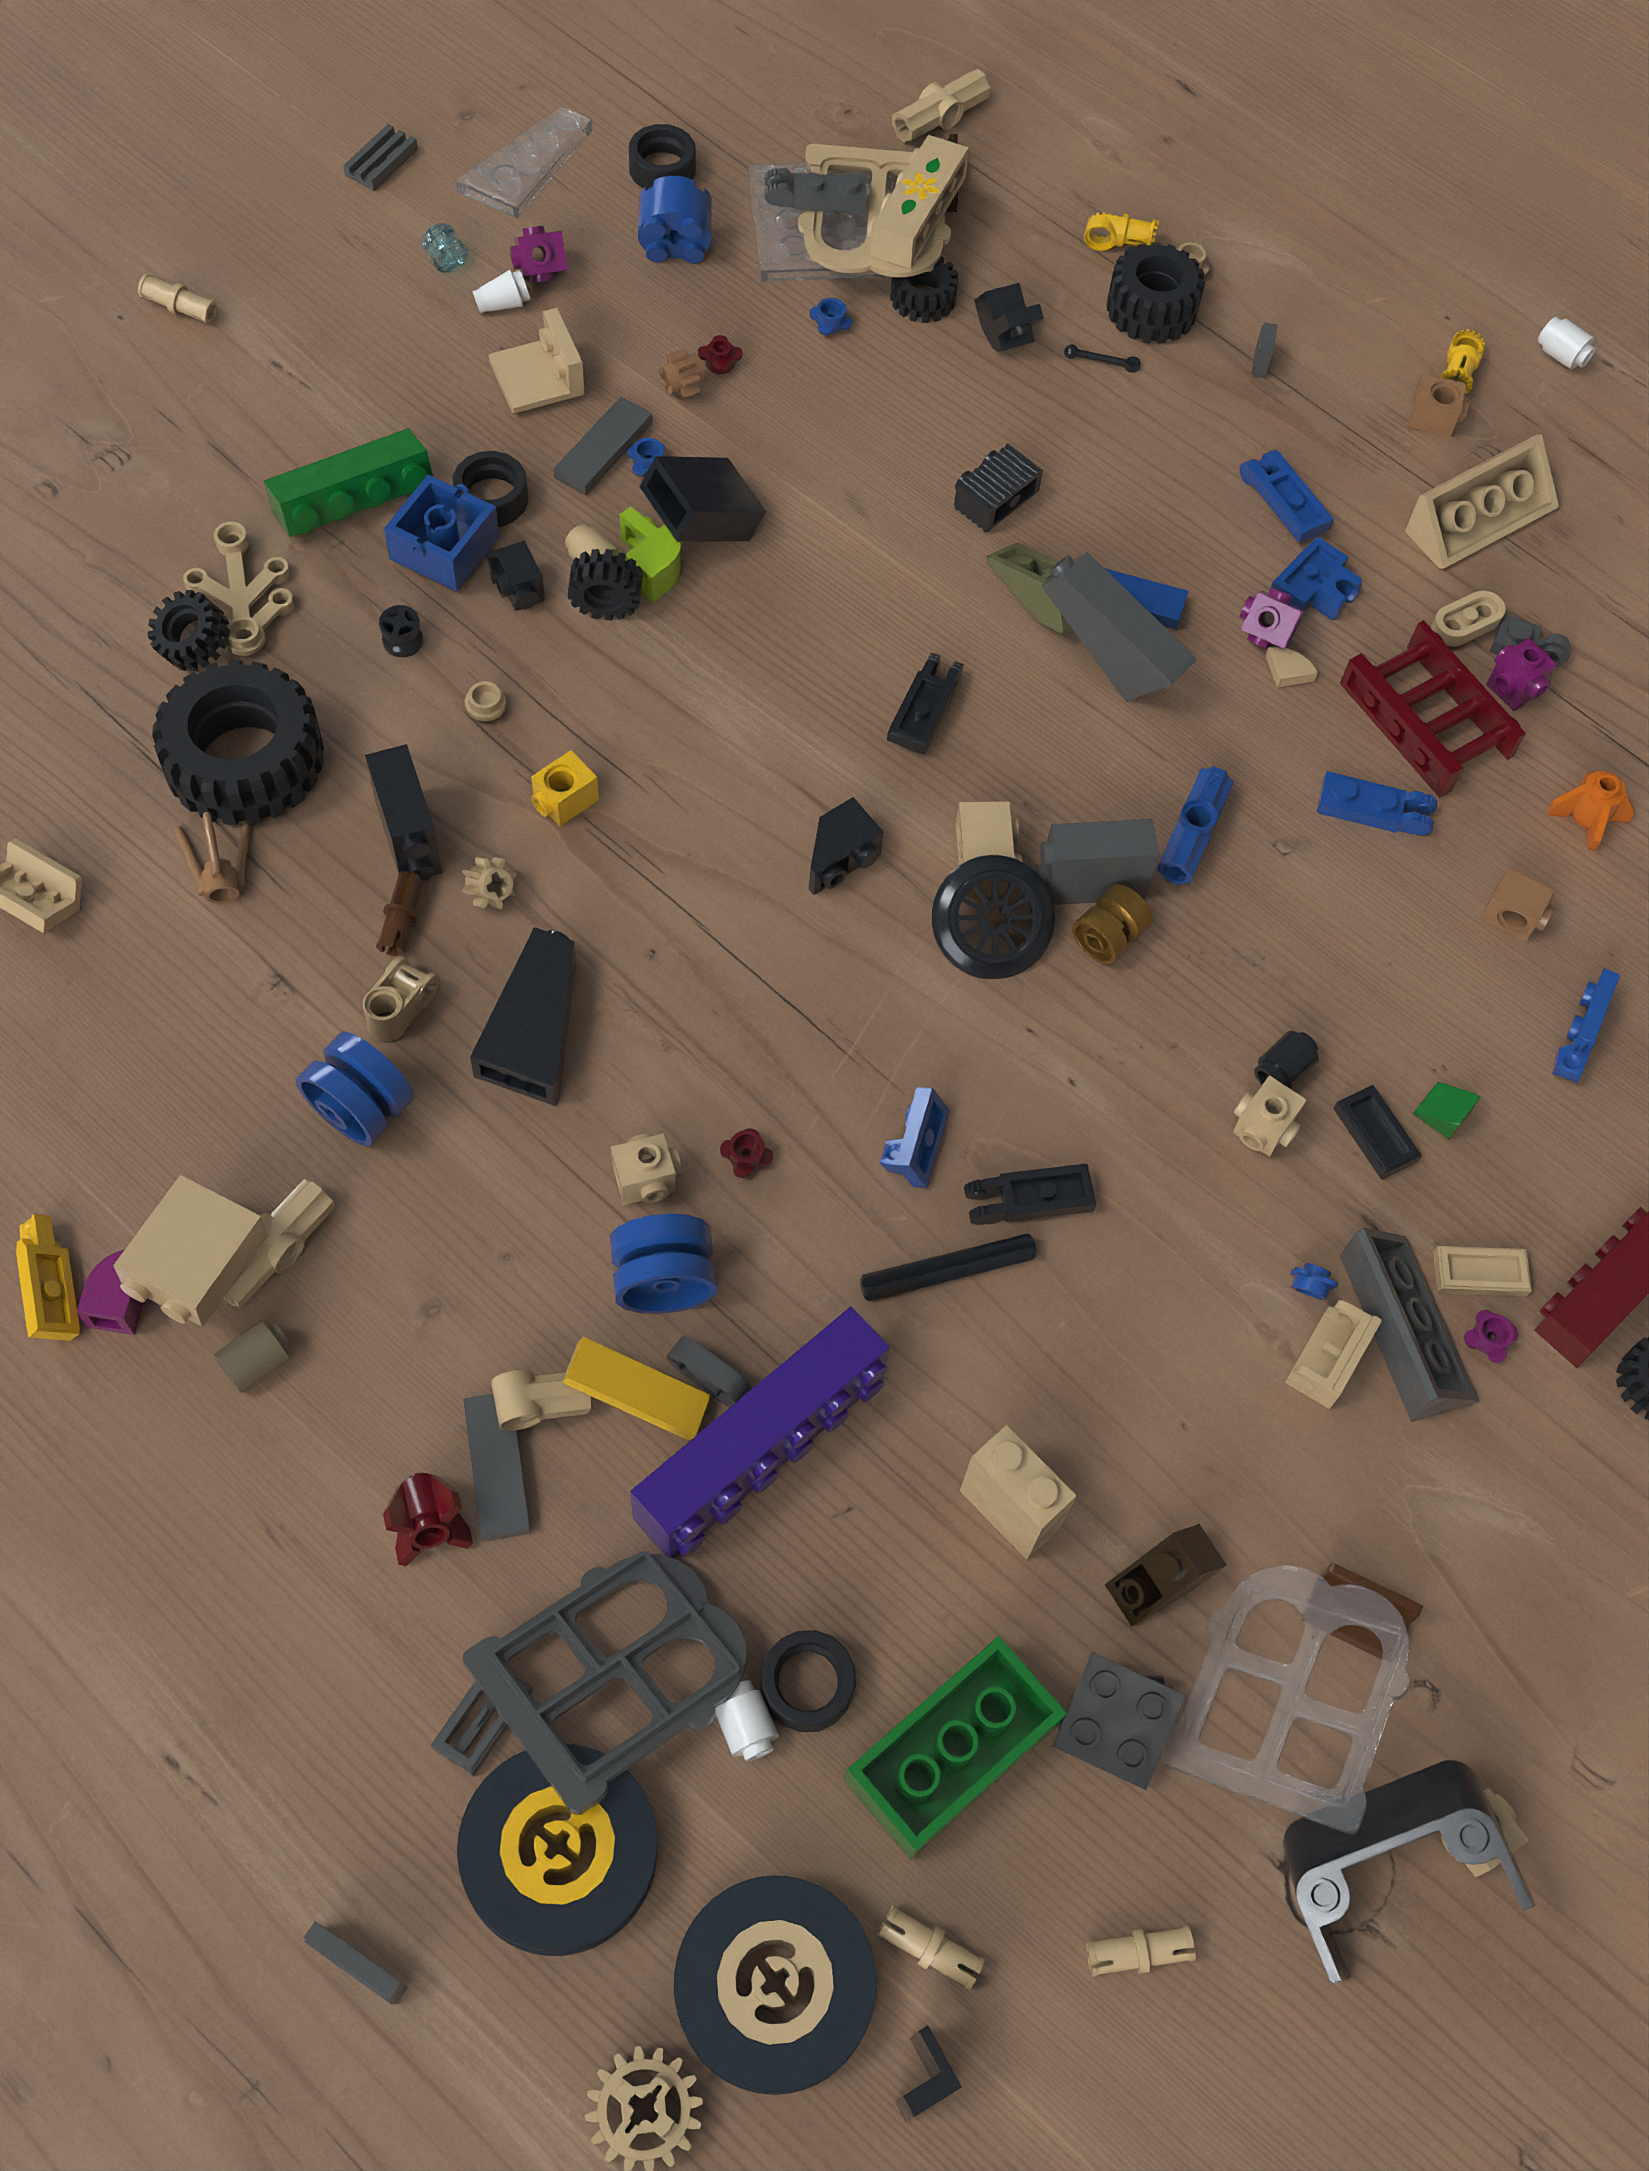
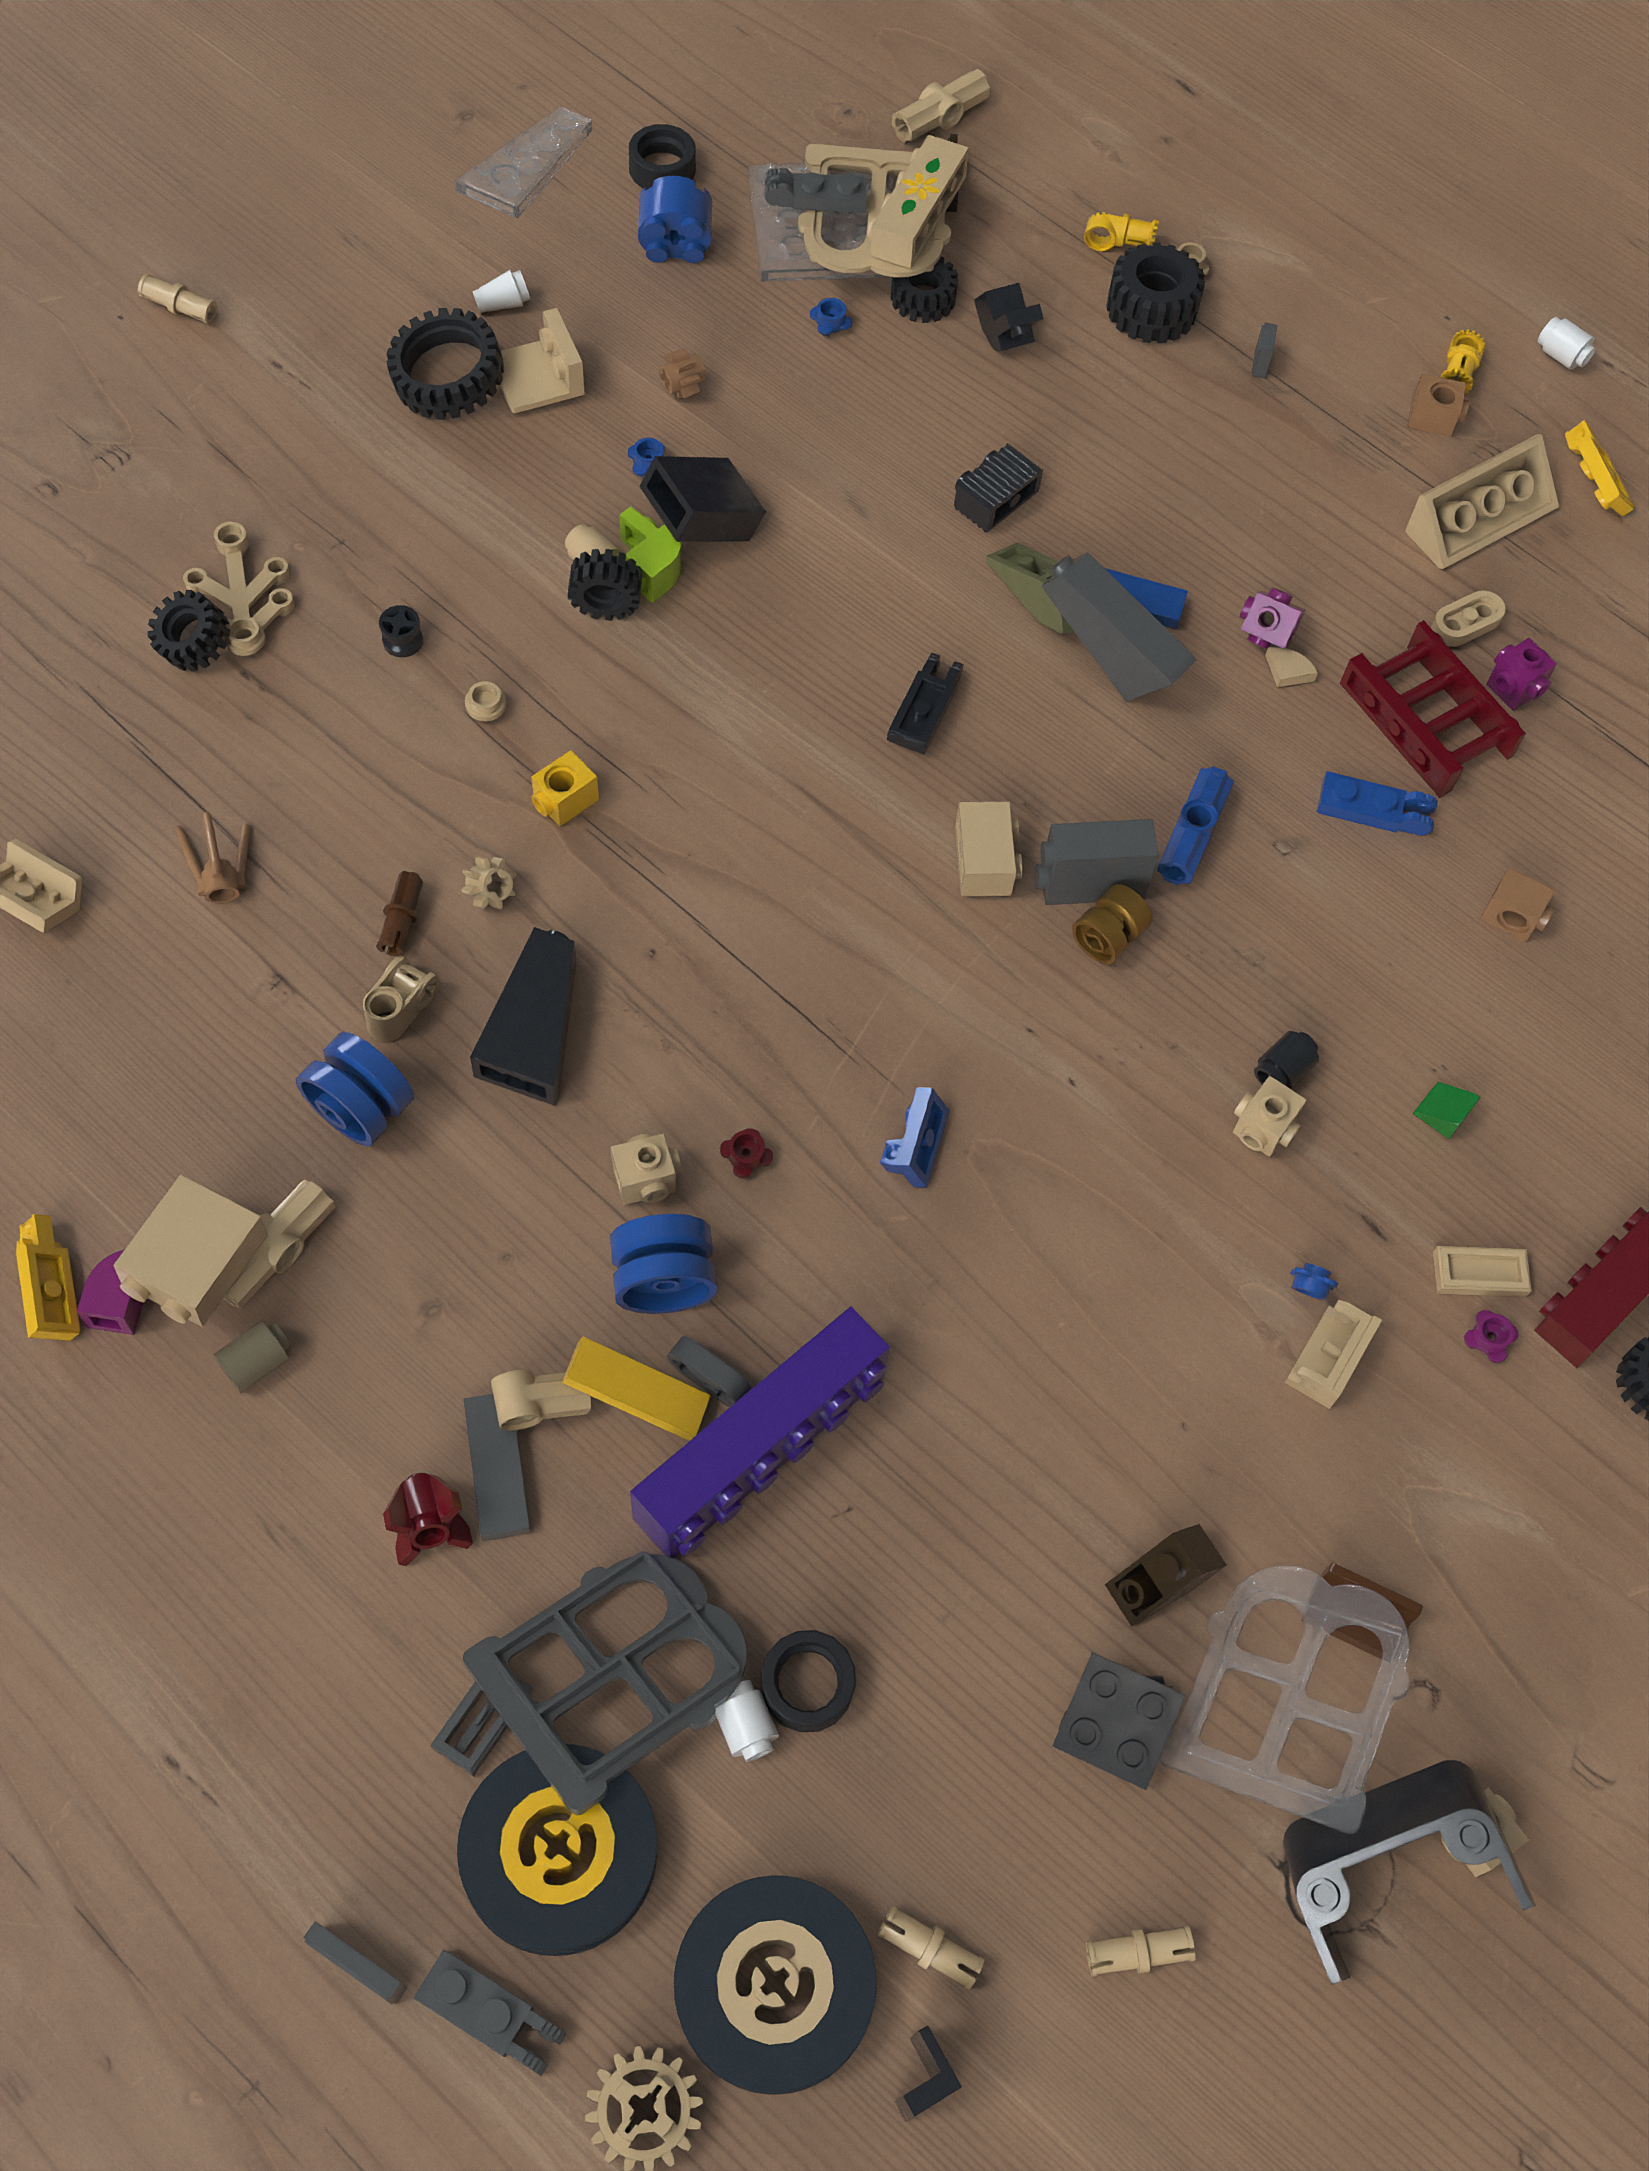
(229, 700): black tyre -> none
(348, 482): green brick -> none
(376, 154): dark grey tile -> none
(404, 812): black brick -> none
(439, 331): none -> black tyre
(442, 532): blue brick -> none
(444, 248): clear light blue wheel -> none
(484, 2009): none -> dark grey hinge
(499, 466): black tyre -> none
(516, 575): black brick -> none
(552, 249): magenta brick -> none
(603, 445): dark grey tile -> none
(720, 355): dark red plate -> none
(843, 843): black slope -> none
(946, 917): black piece -> none
(947, 1267): black axle -> none
(954, 1747): green brick -> none
(1017, 1492): tan brick -> none
(1033, 1194): black hinge -> none
(1131, 363): black hinge -> none
(1287, 495): blue plate -> none
(1319, 577): blue plate -> none
(1377, 1132): black tile -> none
(1411, 1328): dark grey slope -> none
(1515, 630): dark grey plate -> none
(1584, 1030): blue hinge -> none
(1594, 804): orange brick -> none
(1599, 466): none -> yellow hinge

